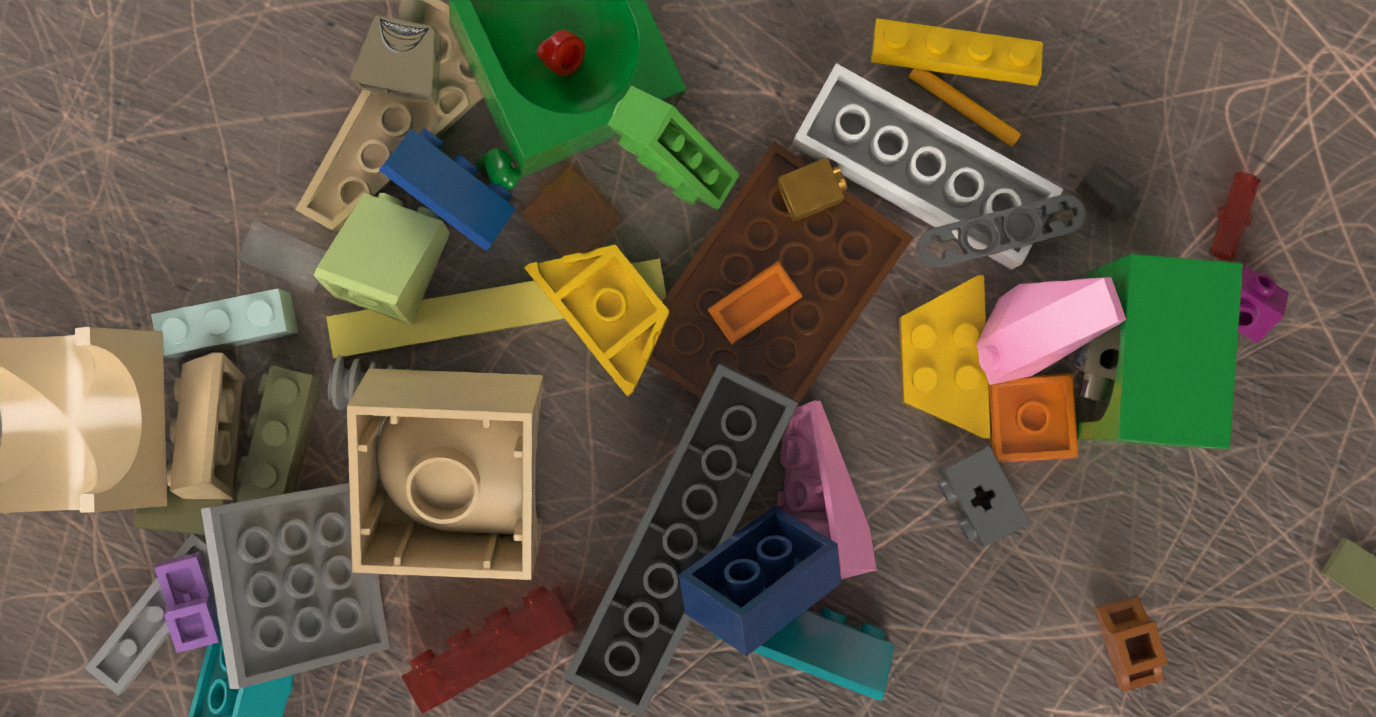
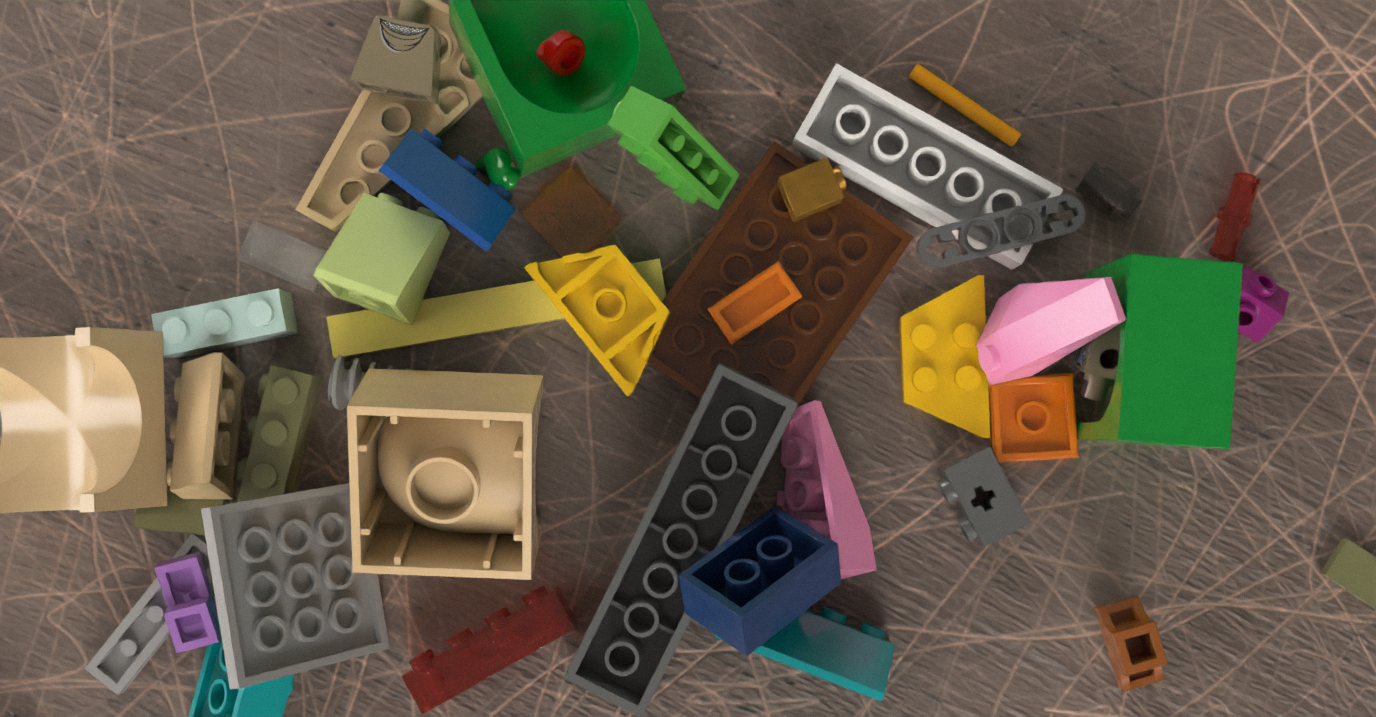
(957, 52): yellow plate -> none

